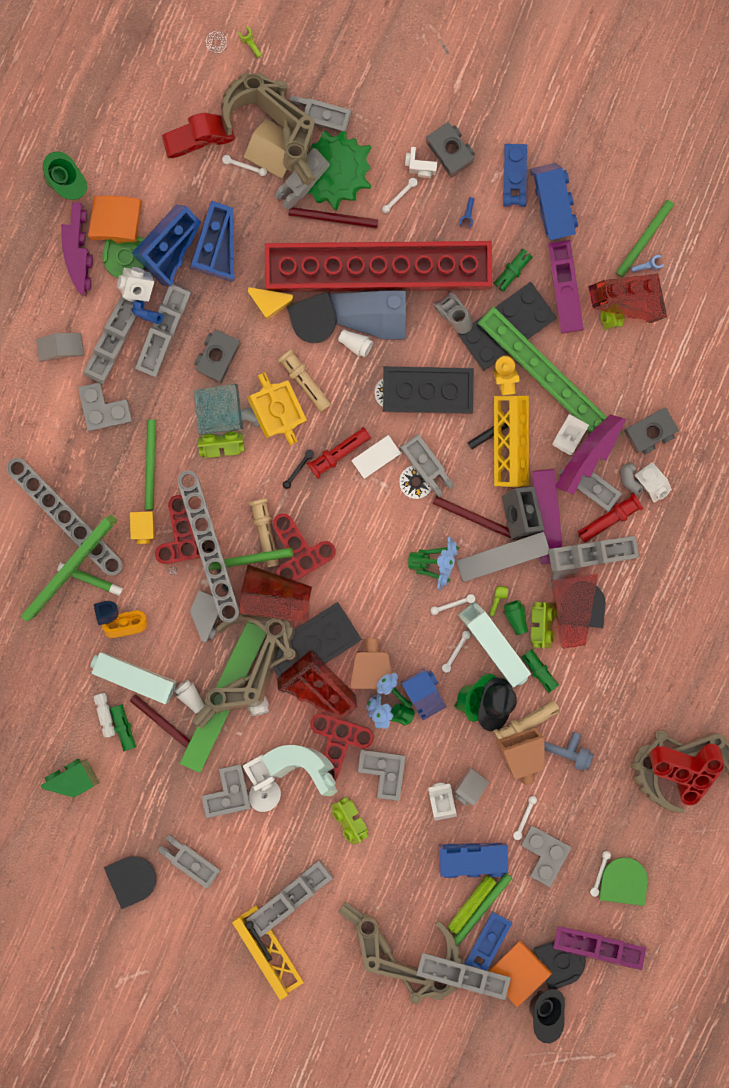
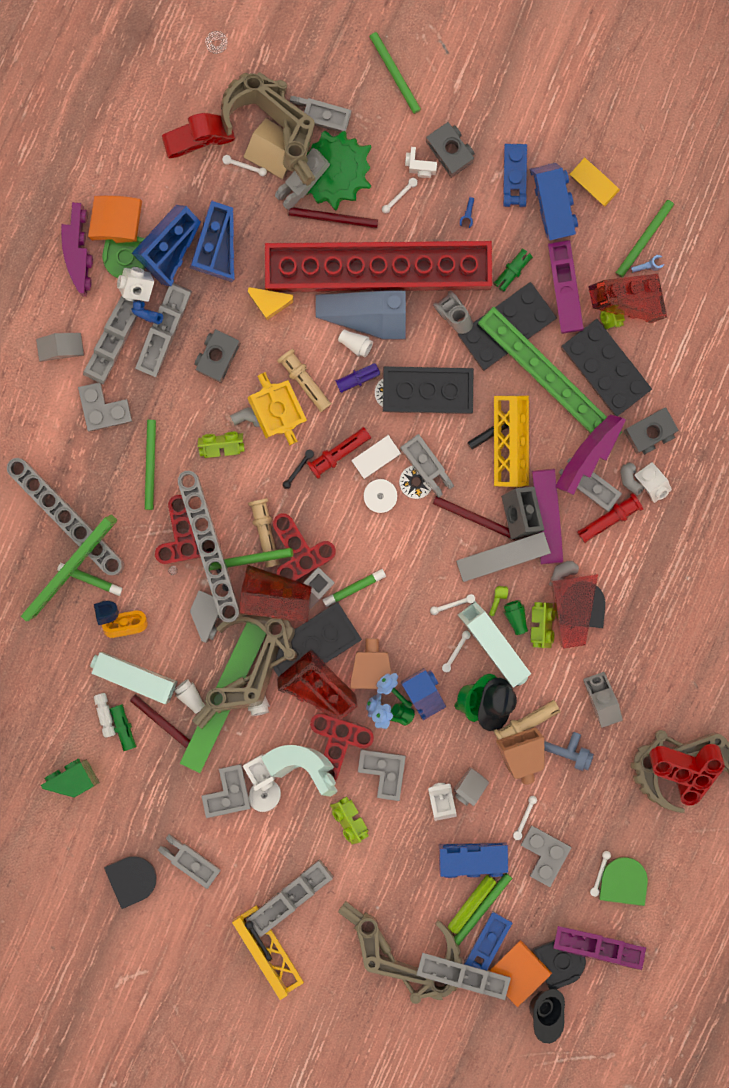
(64, 176): green piece -> none
(142, 526): yellow brick -> none
(218, 409): clear light blue tile -> none
(249, 40): lime hand -> none
(313, 318): black tile -> none
(320, 585): none -> light grey slope
(353, 588): none -> bright green bar
(358, 377): none -> dark purple axle
(380, 495): none -> white piece
(395, 73): none -> bright green bar
(421, 560): plant -> none
(505, 375): yellow hips -> none
(540, 671): green pin -> none
(570, 434): white bracket -> none
(593, 553): light grey slope -> none
(594, 182): none -> yellow slope
(603, 699): none -> light grey slope
(606, 368): none -> black plate

